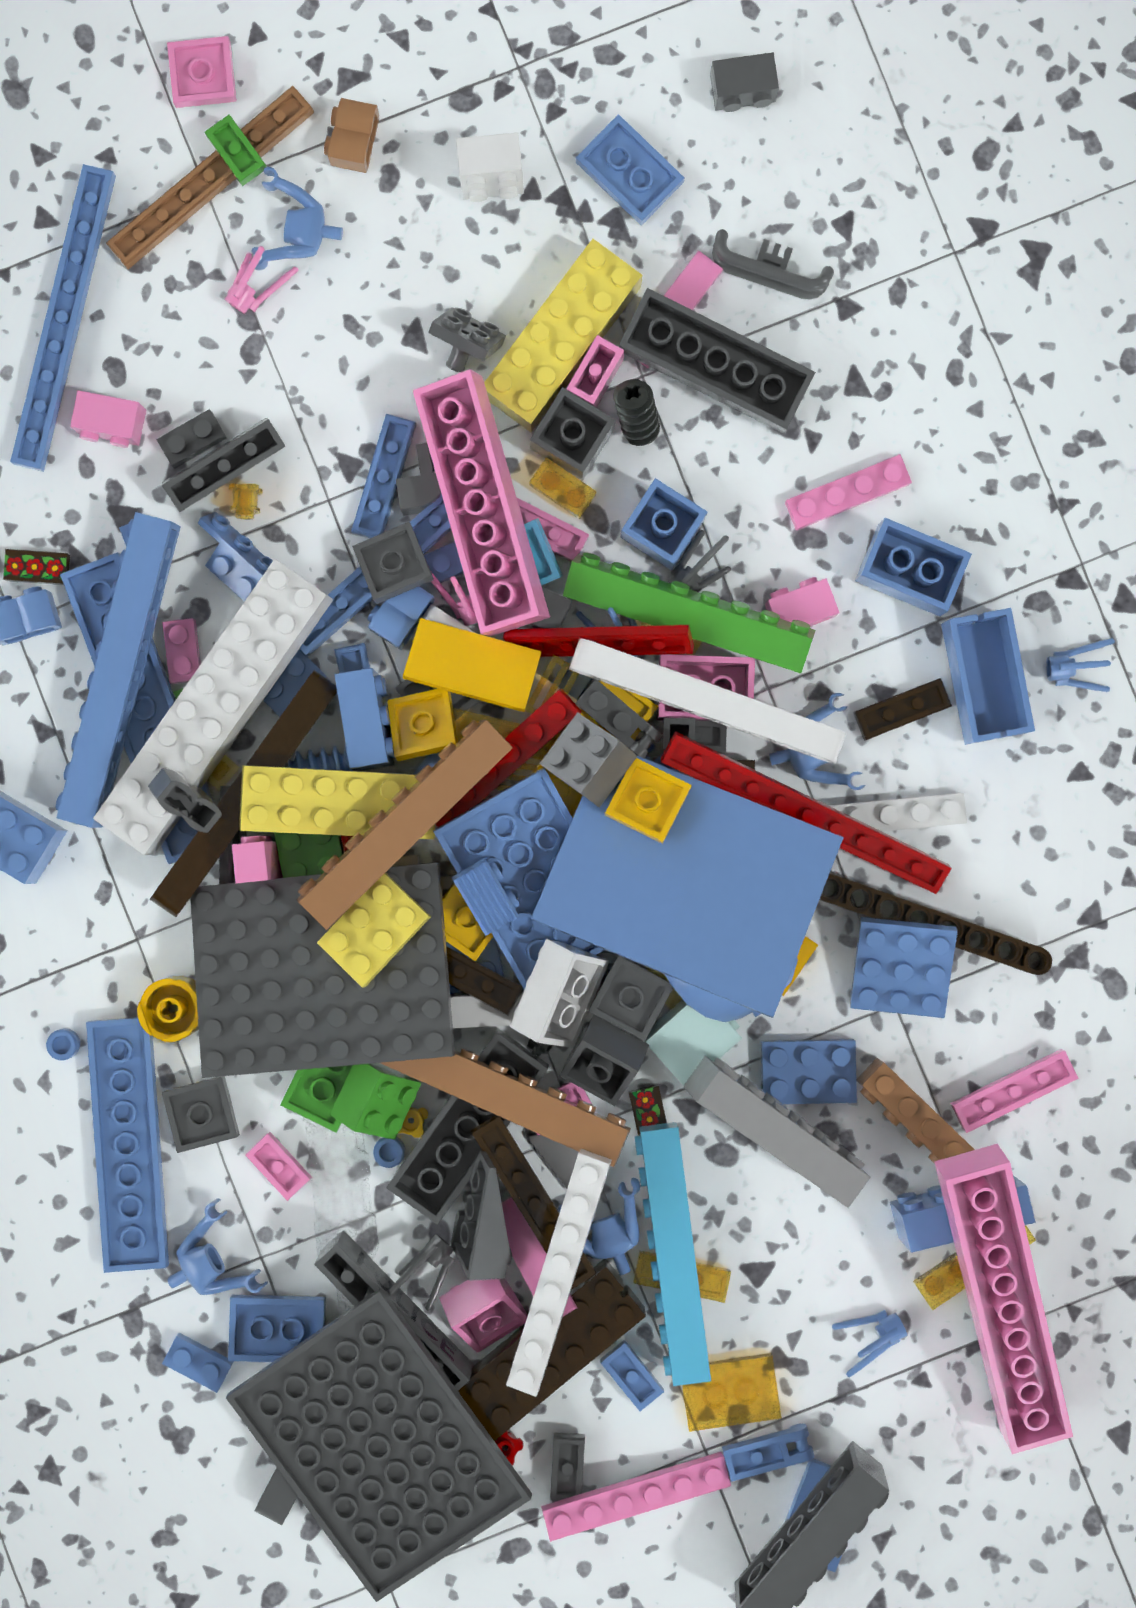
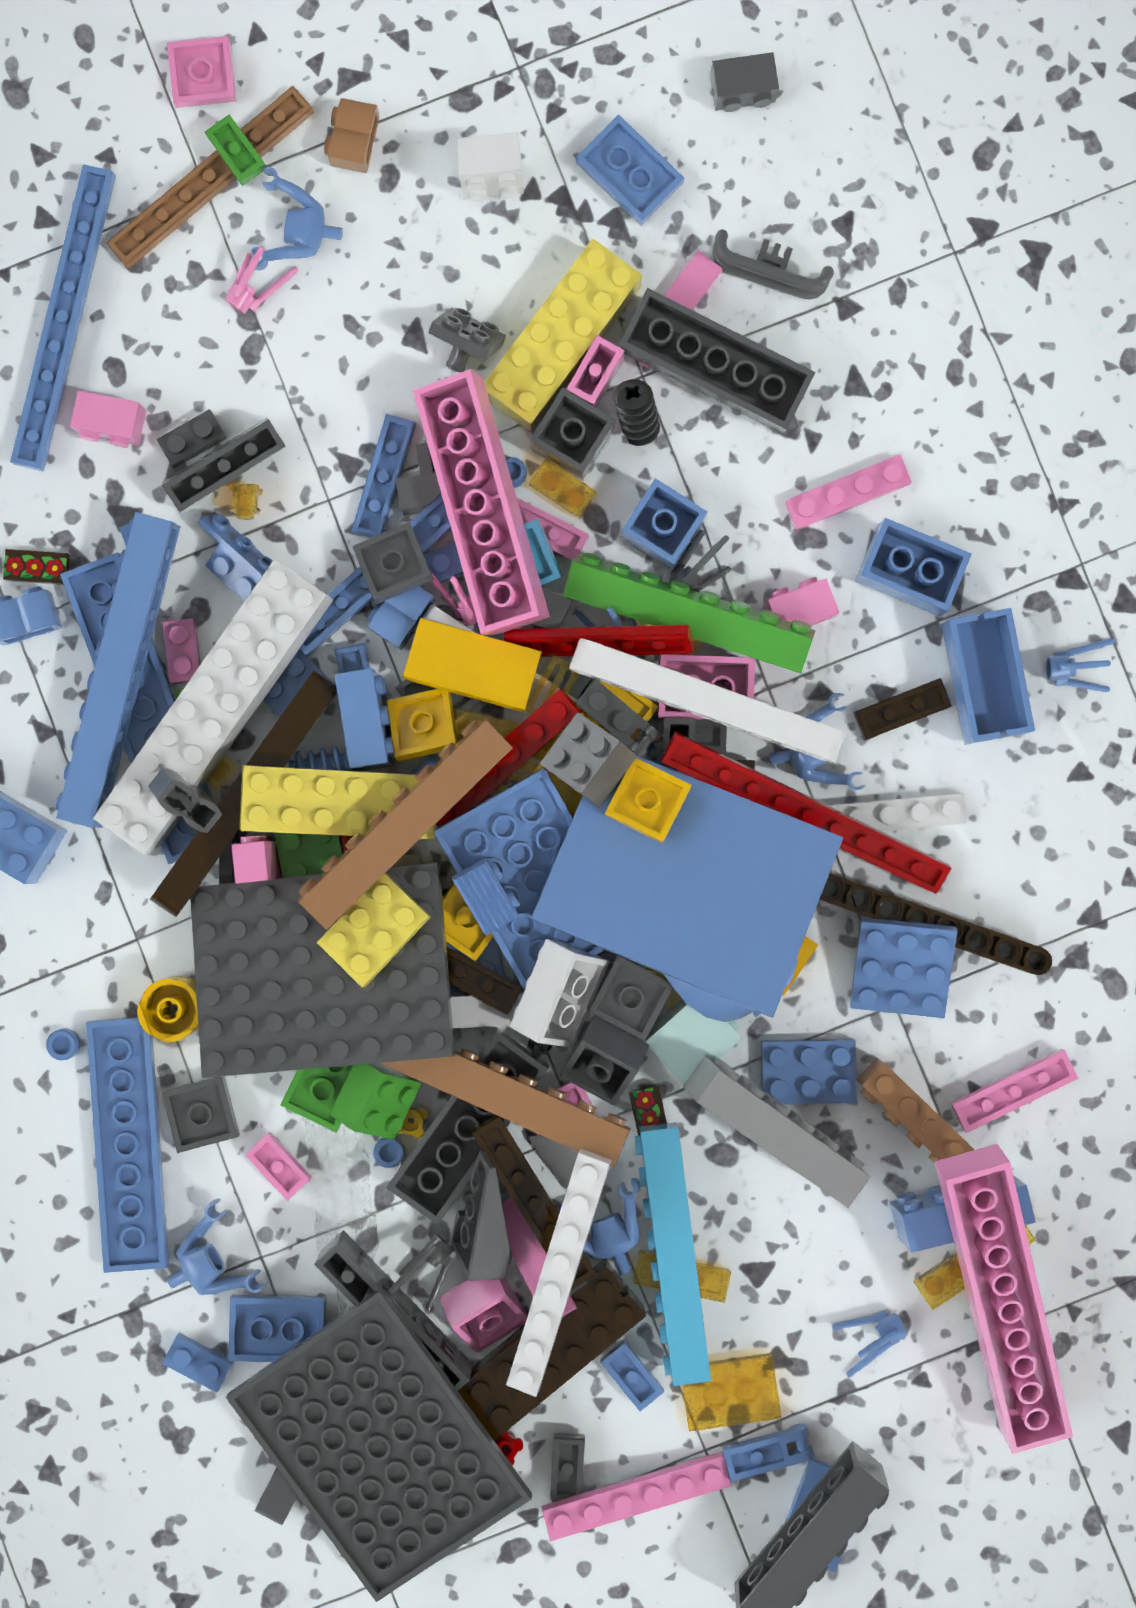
(517, 471): none -> medium blue plate

